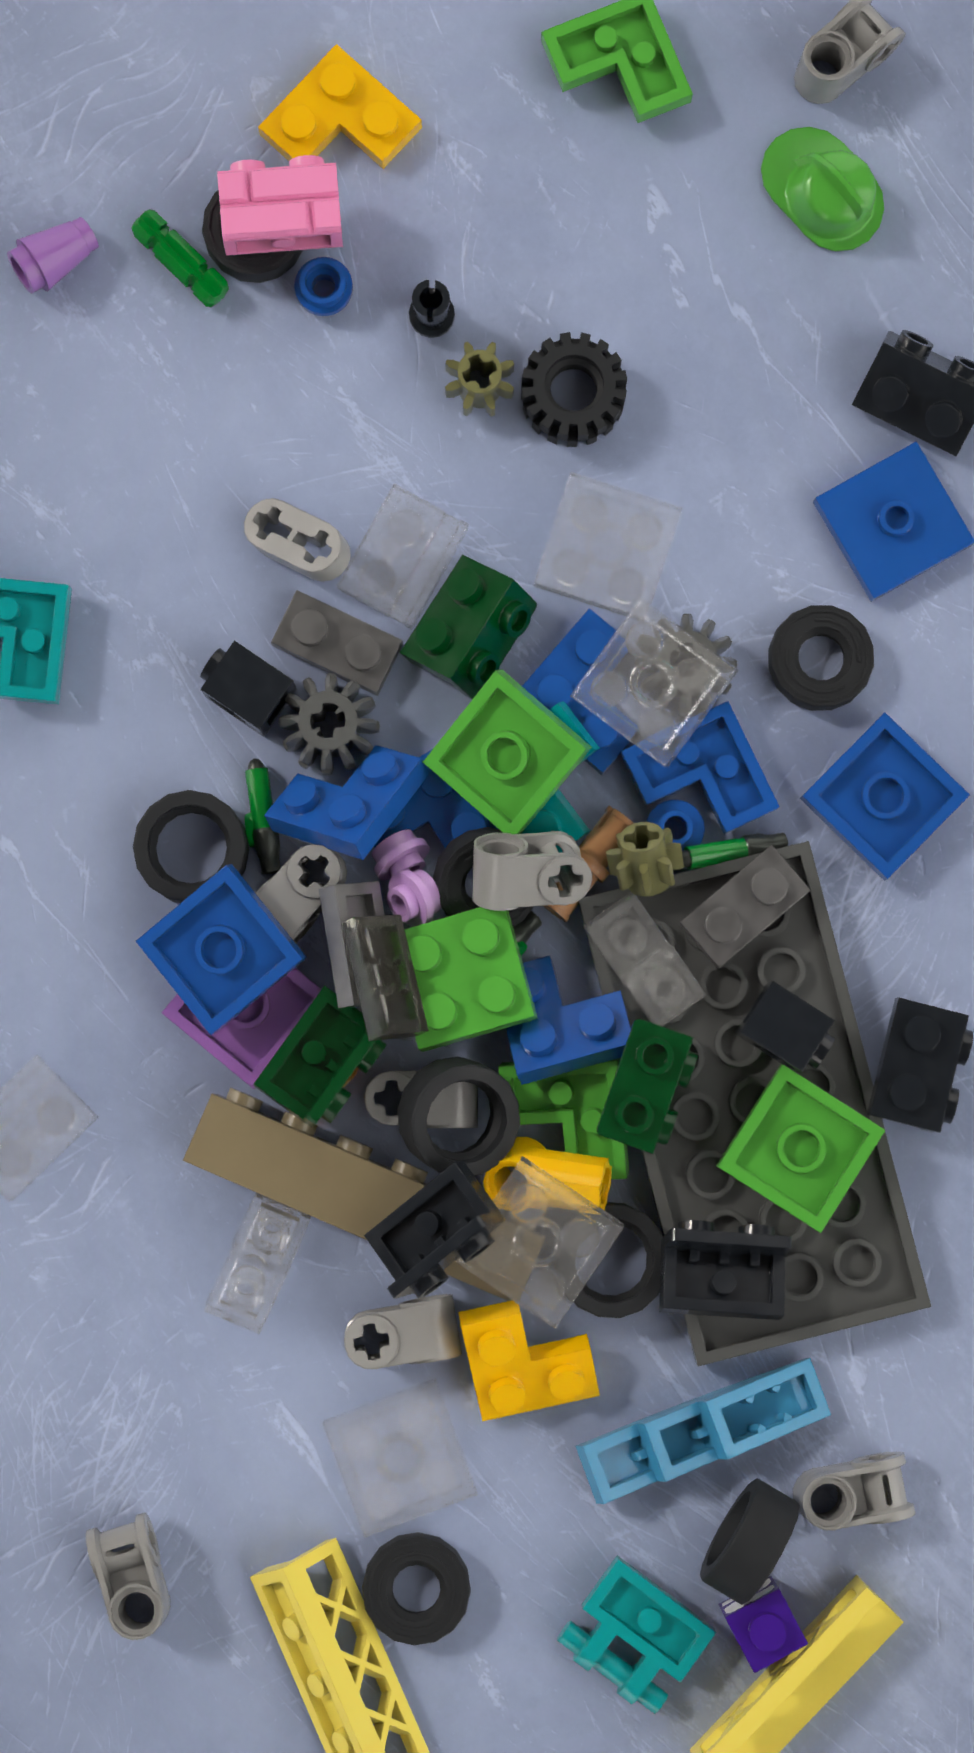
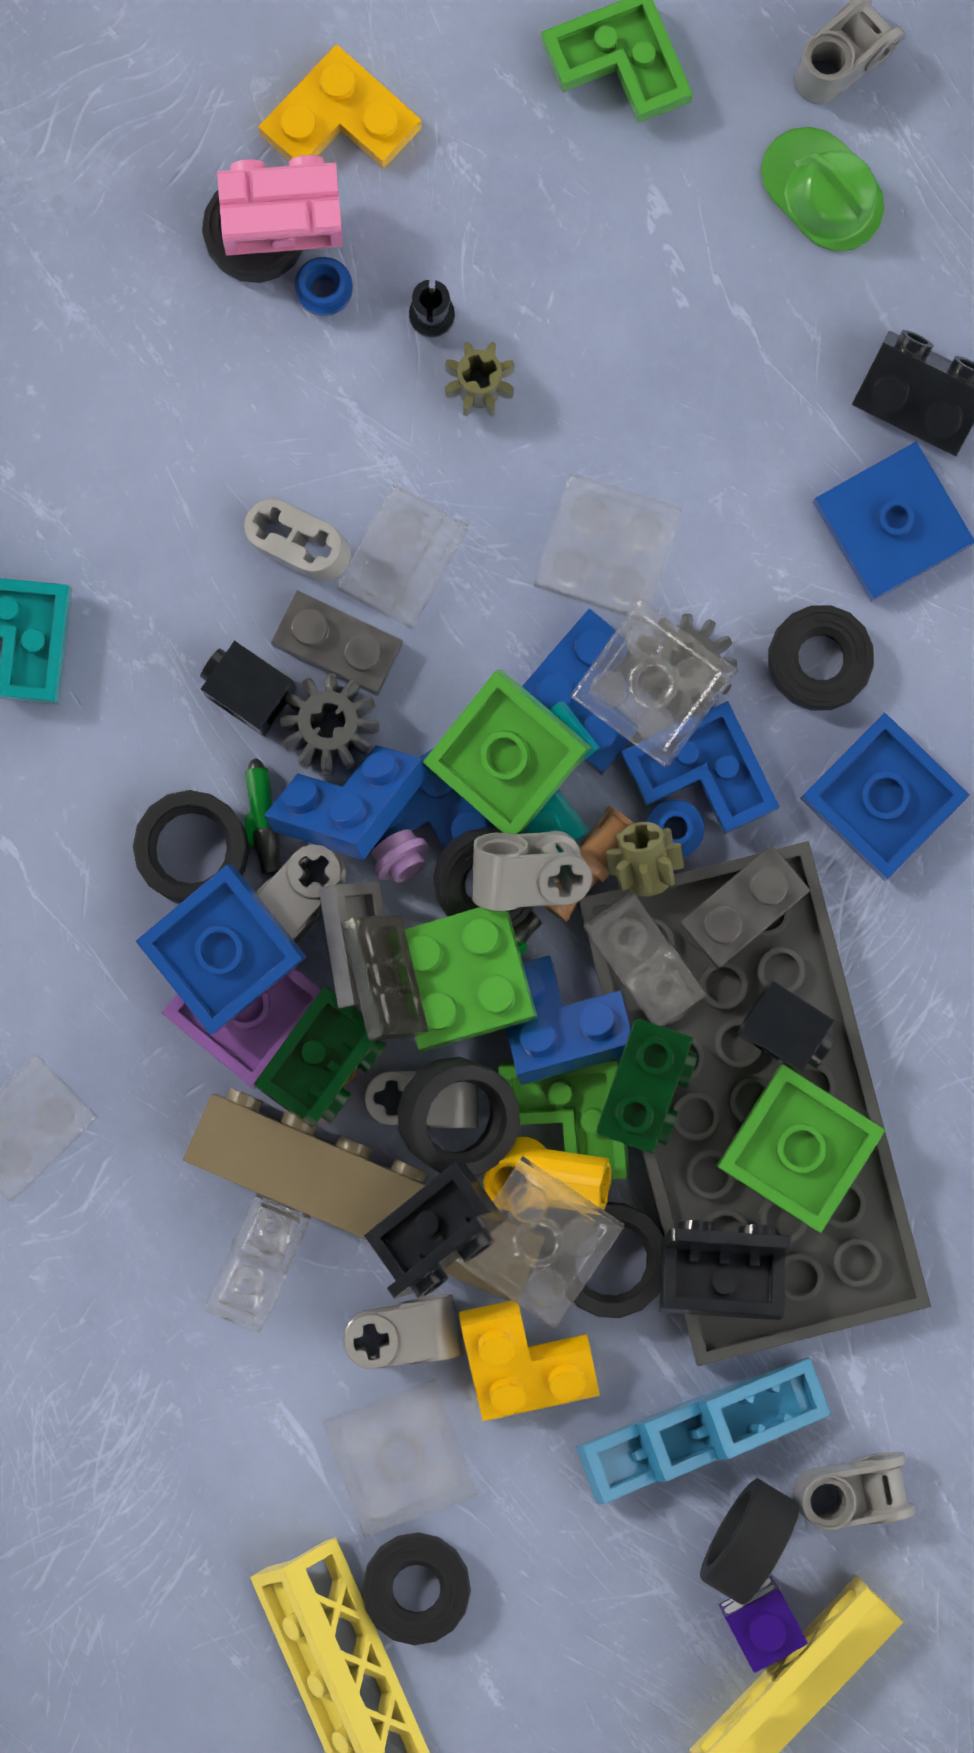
(51, 254): medium lavender cone -> none
(129, 1572): light grey piece -> none
(180, 258): green axle -> none
(413, 896): lavender plate -> none
(470, 626): dark green bracket -> none
(578, 355): black tyre -> none
(647, 1620): teal plate -> none
(731, 849): green piece -> none
(920, 1065): black bracket -> none

